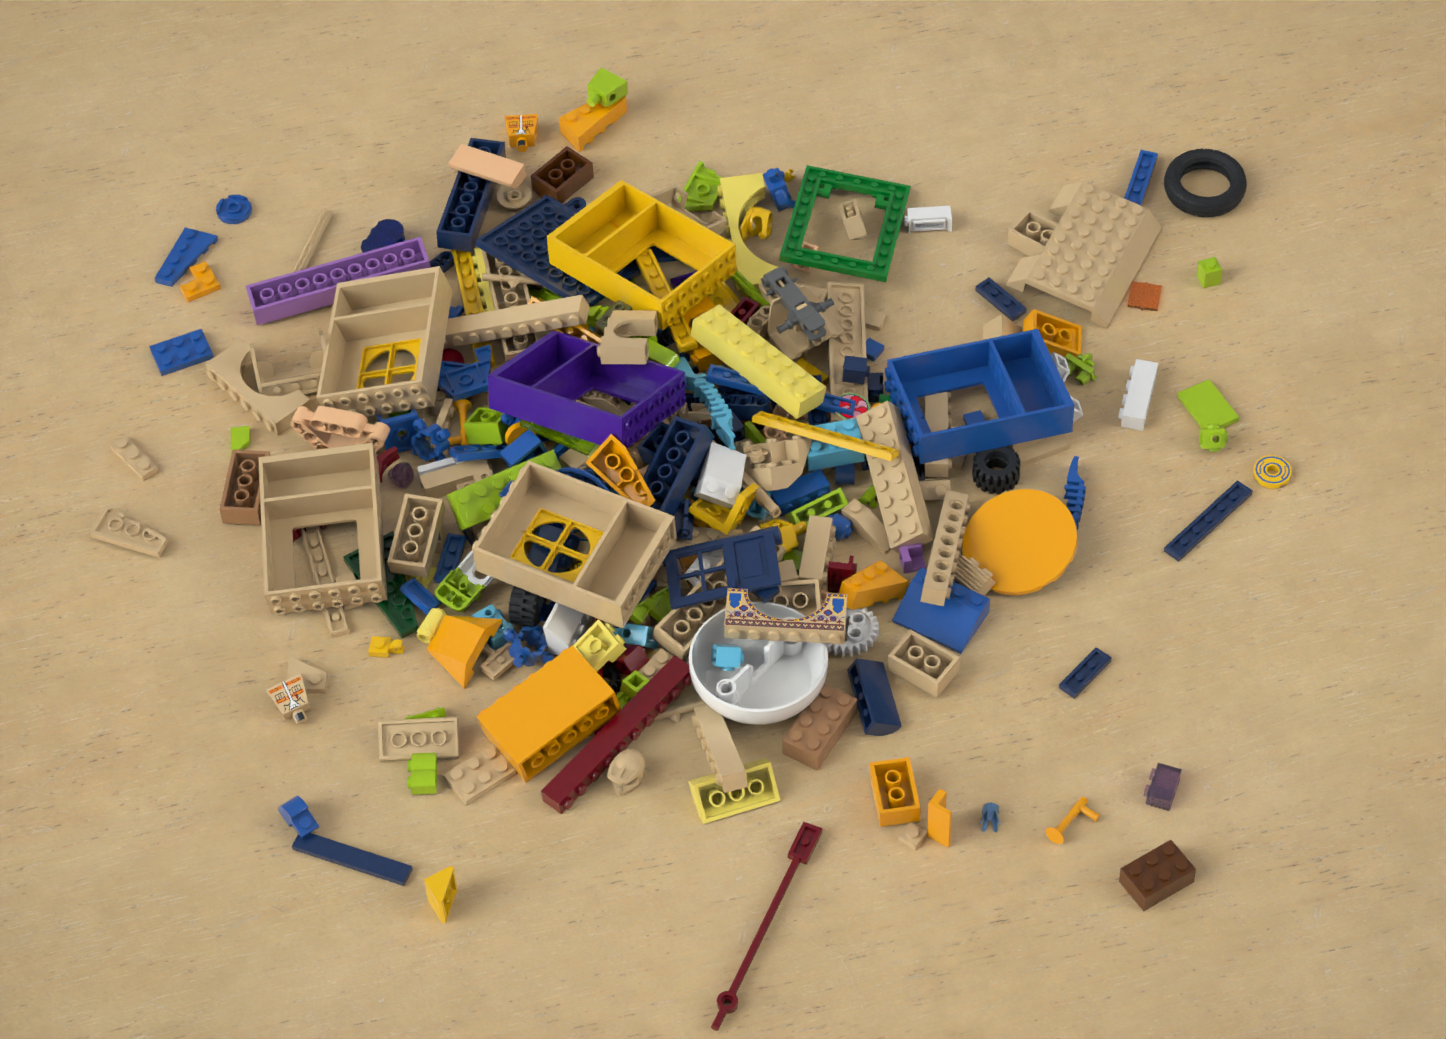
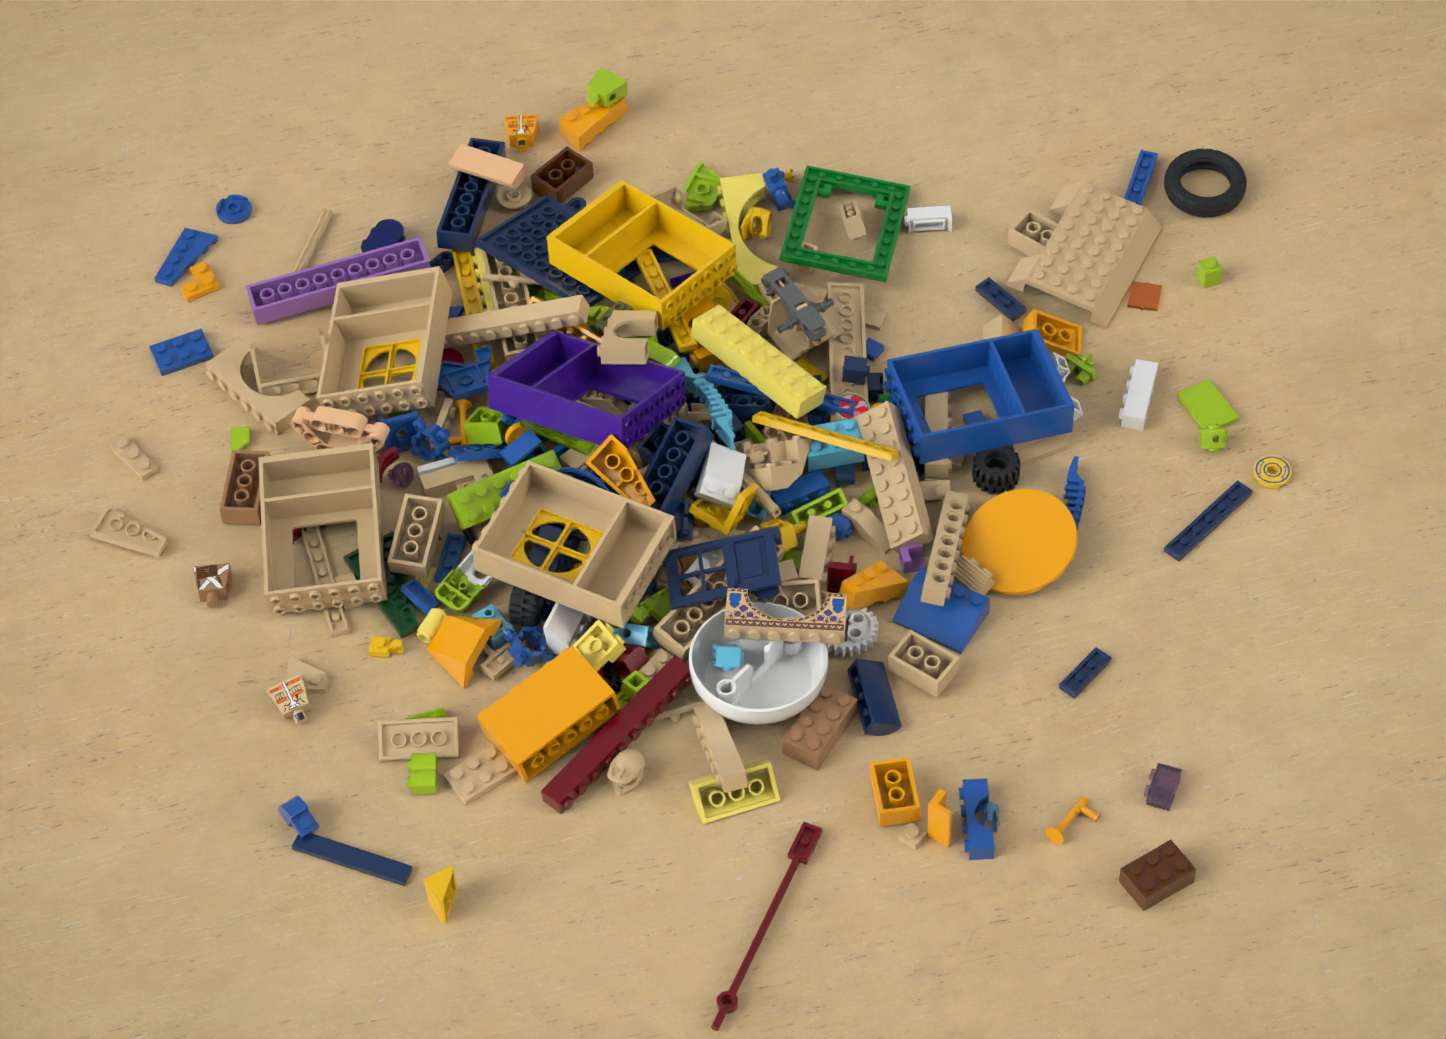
(213, 583): none -> medium nougat torso
(979, 839): none -> blue arch

